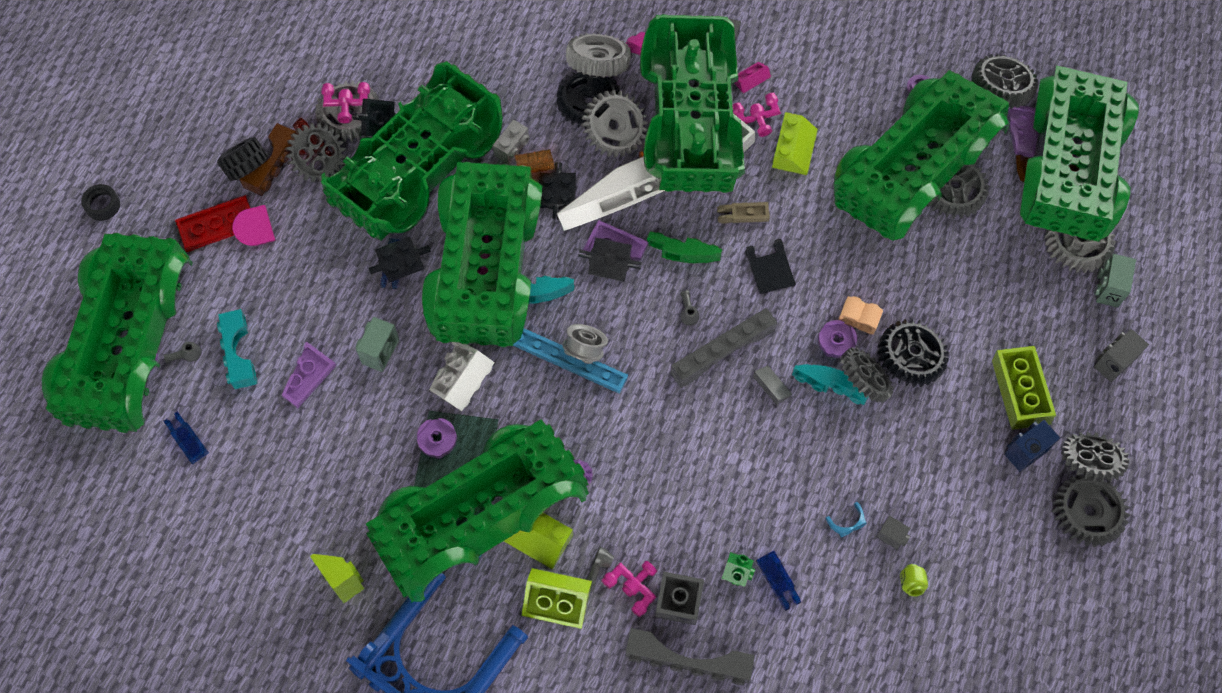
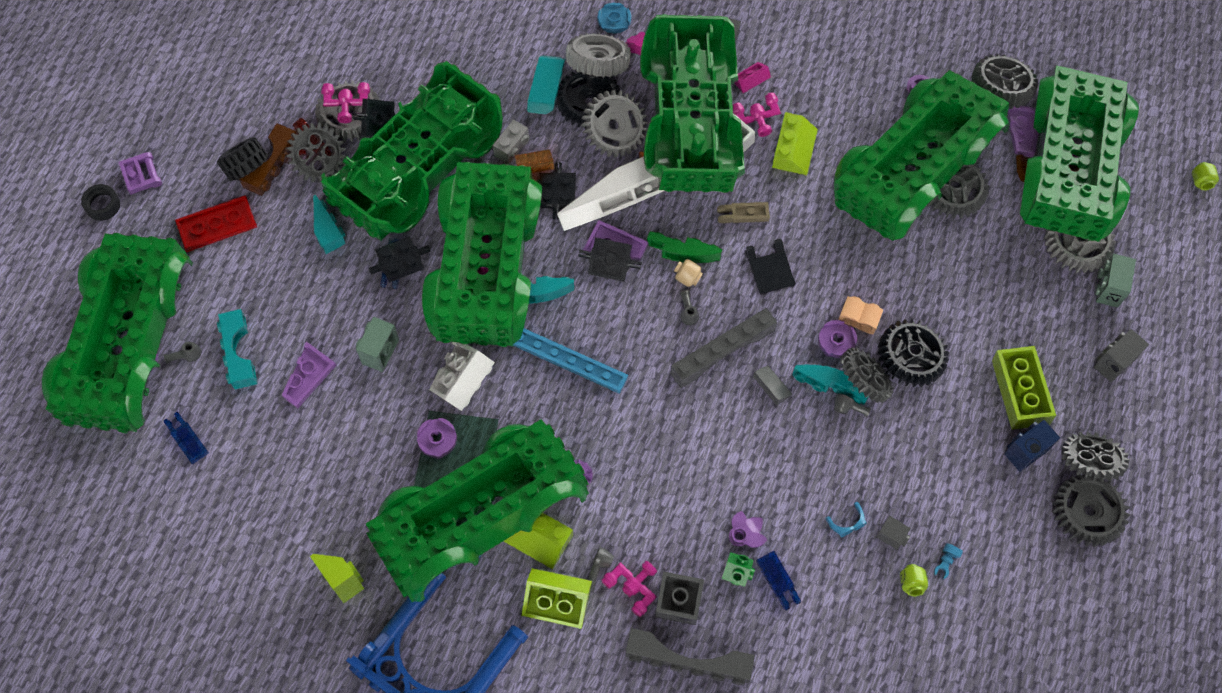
(134, 176): none -> medium lavender plate
(253, 227): dark pink tile -> none
(325, 229): none -> teal slope
(545, 84): none -> teal piece
(585, 343): light grey wheel -> none
(614, 23): none -> dark azure tile
(688, 273): none -> tan head
(749, 529): none -> medium lavender plate
(844, 404): none -> dark grey bar
(950, 552): none -> dark azure piece
(1205, 176): none -> lime head

